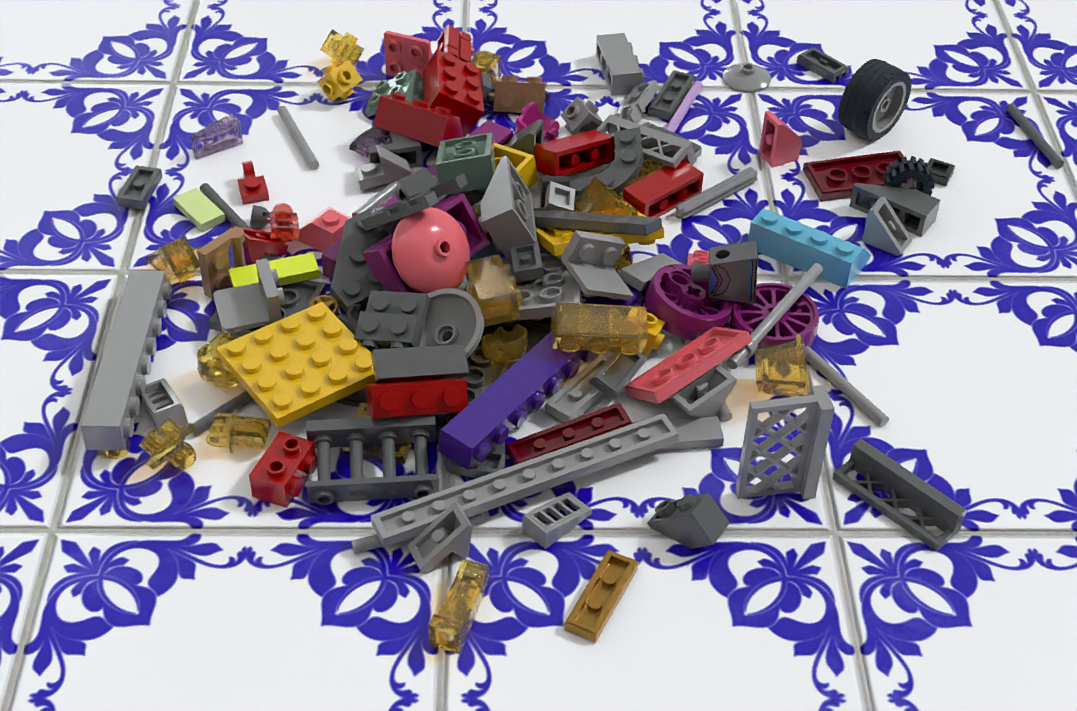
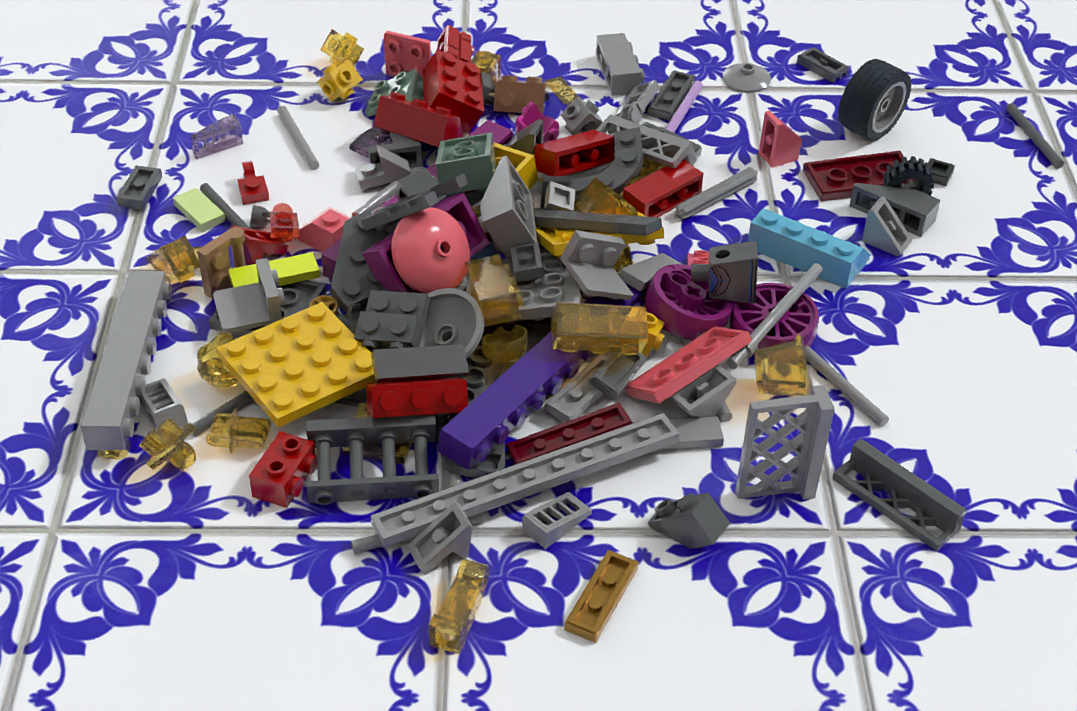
(562, 89): none -> clear yellow sticker

